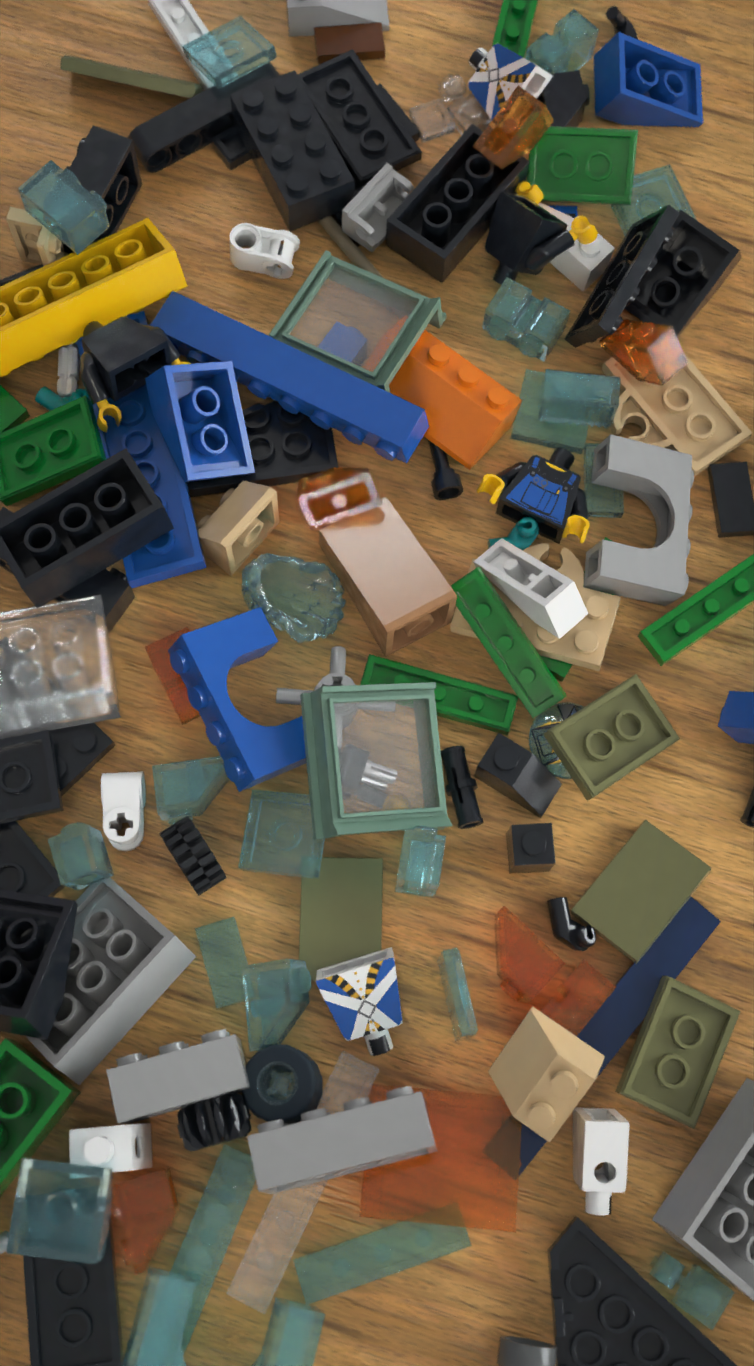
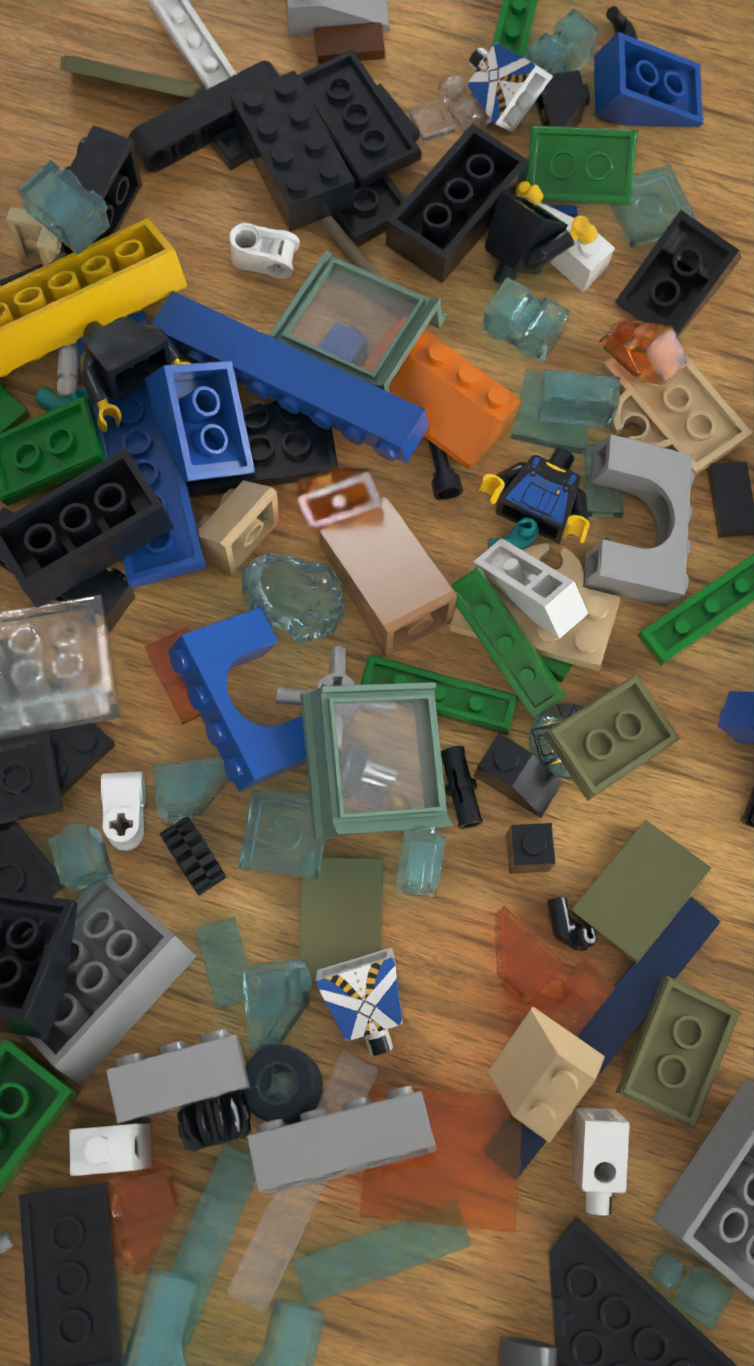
(61, 1211): clear light blue slope -> none
(229, 52): clear light blue tile -> none
(367, 213): light grey hinge -> none
(457, 994): clear light blue tile -> none
(514, 129): clear orange slope -> none
(621, 277): black plate -> none

